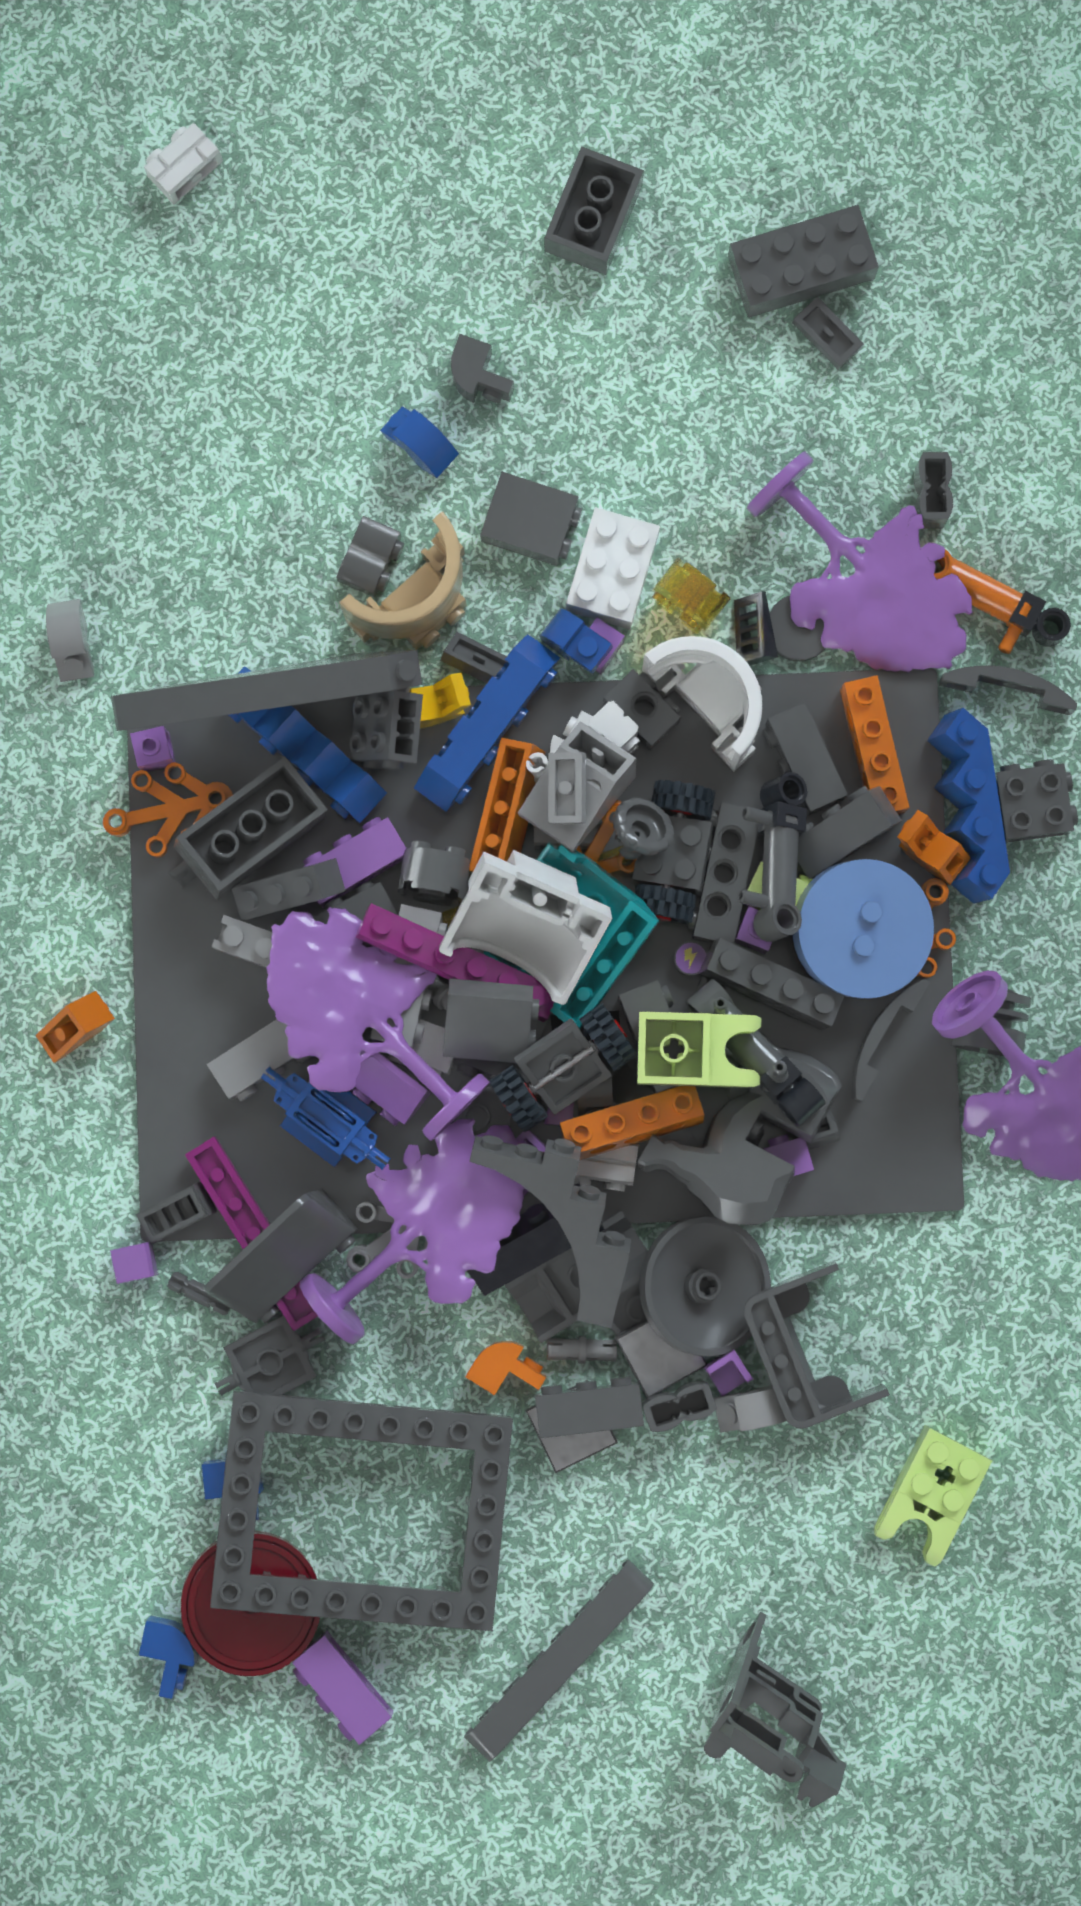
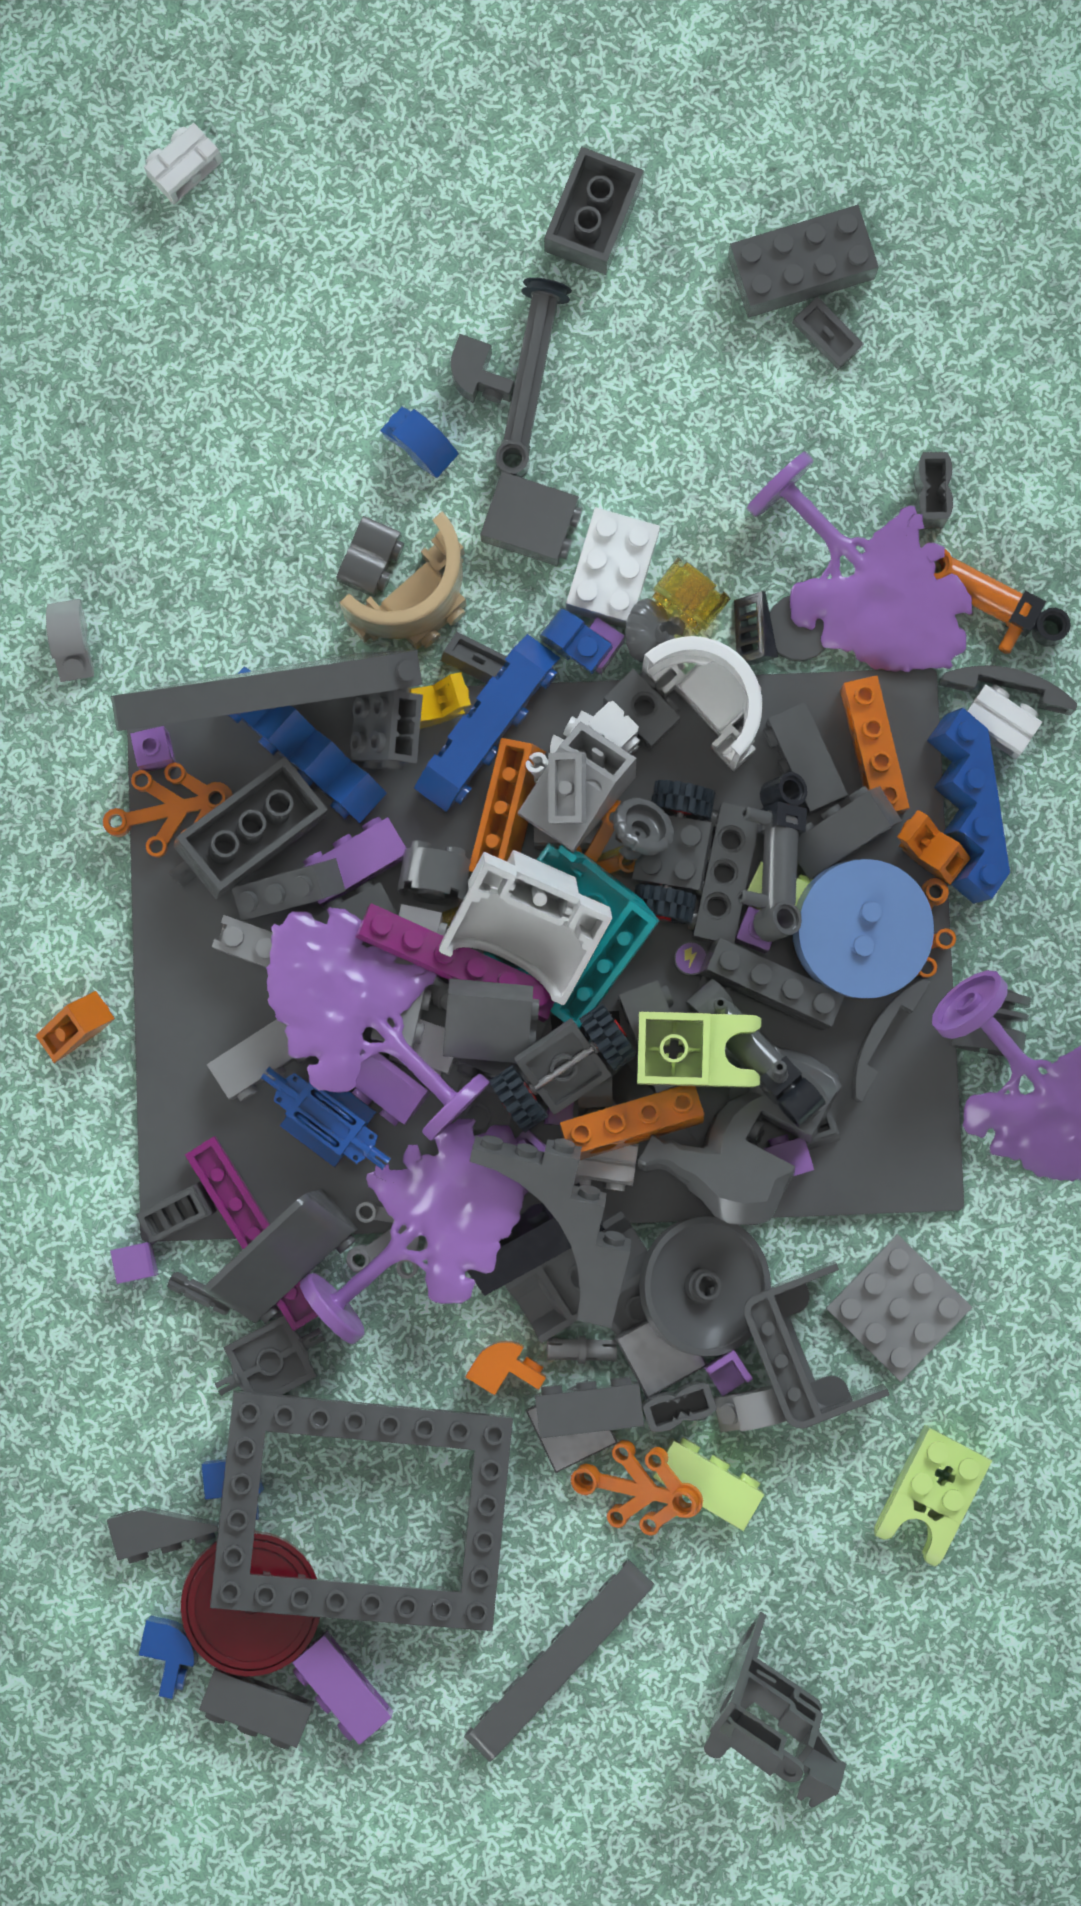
(150, 1528): none -> dark grey slope
(256, 1708): none -> dark grey brick
(544, 297): none -> dark grey piece
(641, 1488): none -> orange plant
(649, 627): none -> dark grey hair
(722, 1491): none -> yellowish green brick
(898, 1307): none -> light grey plate
(1008, 724): none -> white brick
(1035, 801): dark grey brick -> none

